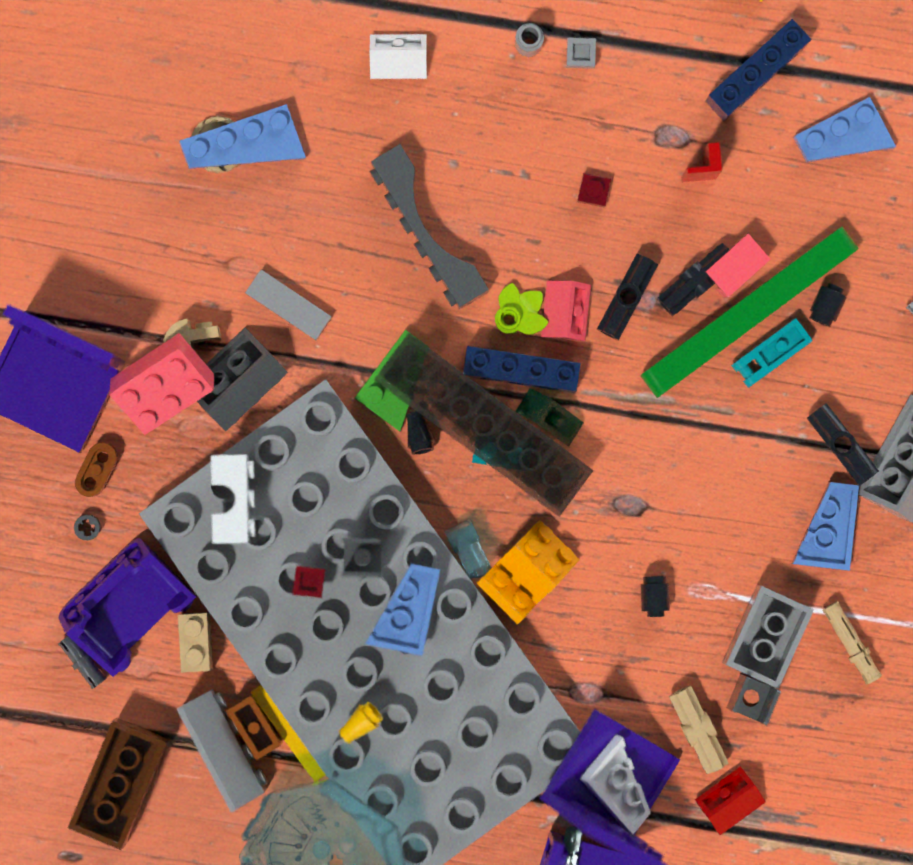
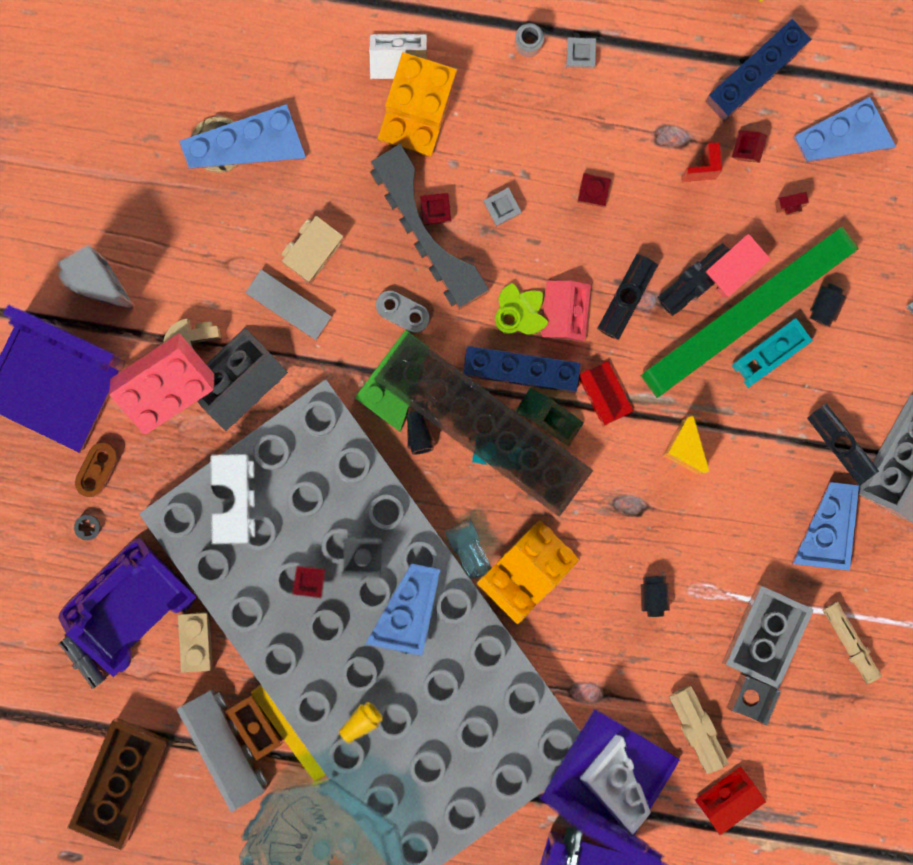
(93, 277): none -> light grey slope
(312, 249): none -> tan brick
(401, 313): none -> light grey plate
(416, 104): none -> light orange bracket
(435, 209): none -> dark red plate
(502, 207): none -> light grey plate
(605, 393): none -> red panel
(686, 448): none -> yellow slope
(749, 146): none -> dark red plate
(792, 204): none -> dark red plate

